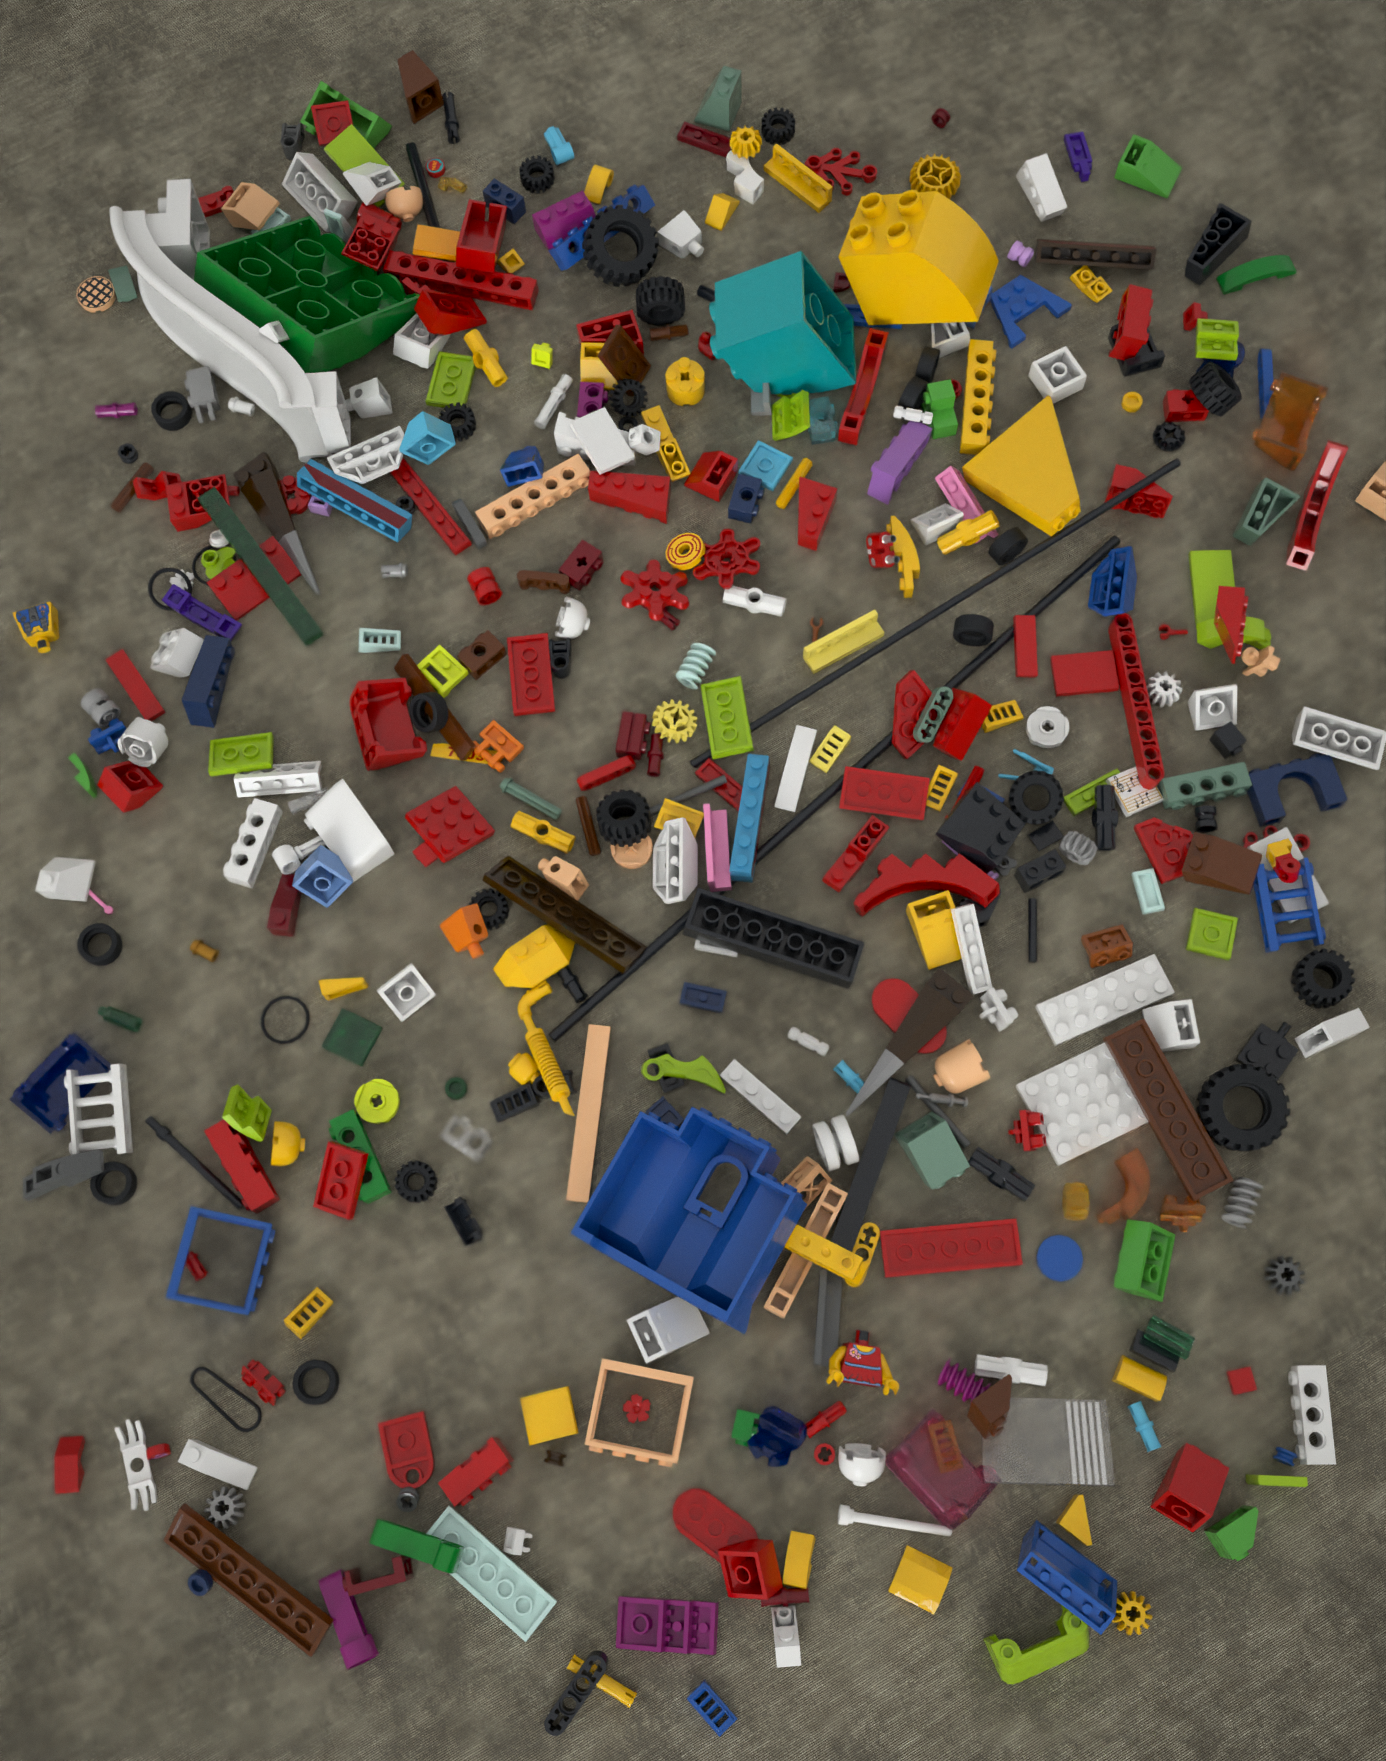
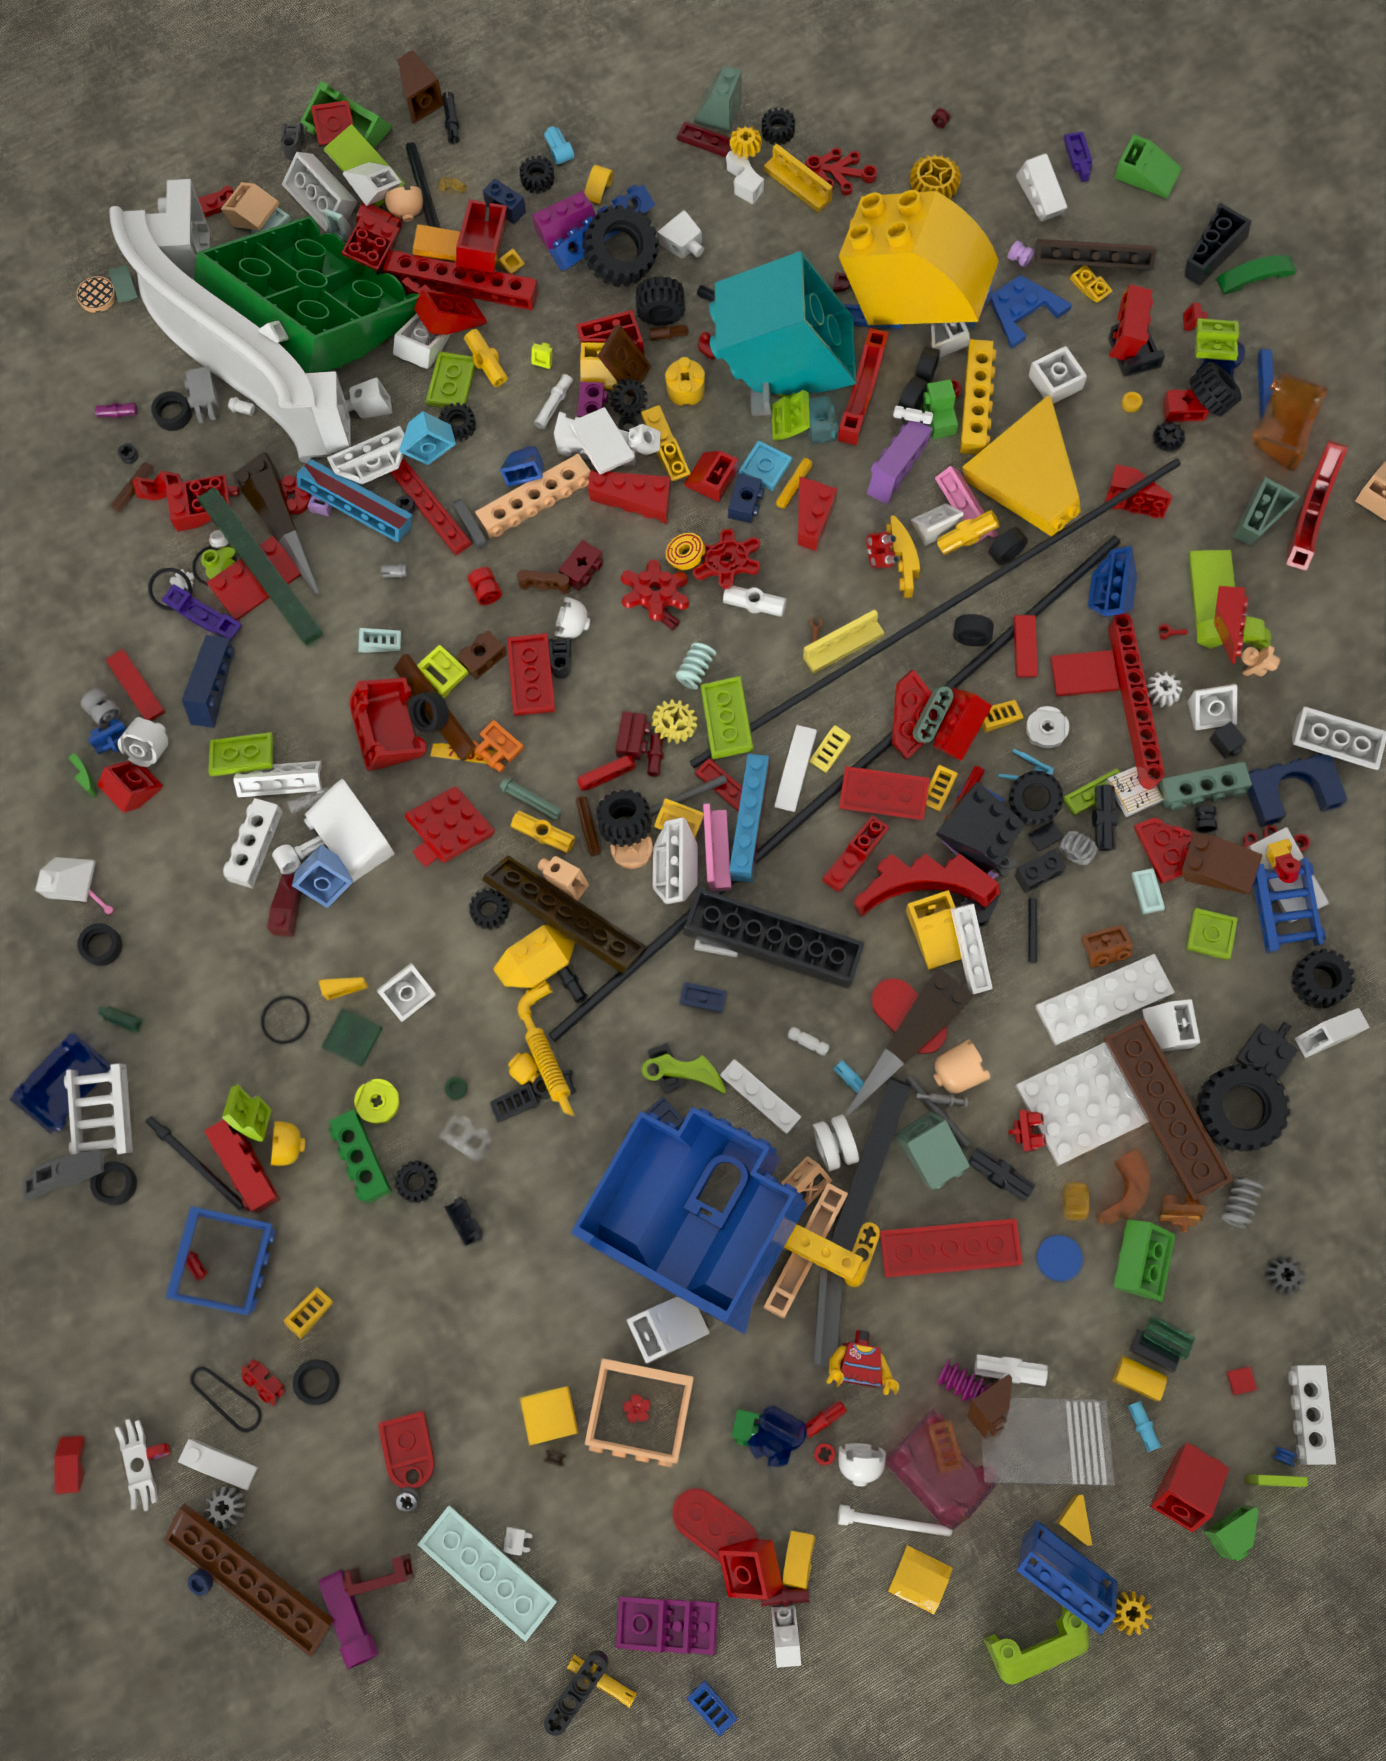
(38, 625): torso -> none
(177, 652): white slope -> none
(203, 950): pearl gold pin -> none
(340, 1180): red tile -> none
(417, 1545): green beam -> none
(435, 167): red tile -> none
(466, 930): orange torso -> none
(476, 1472): red wedge -> none
(588, 1113): light nougat tile -> none
(721, 210): yellow slope -> none
(995, 1010): white hips -> none

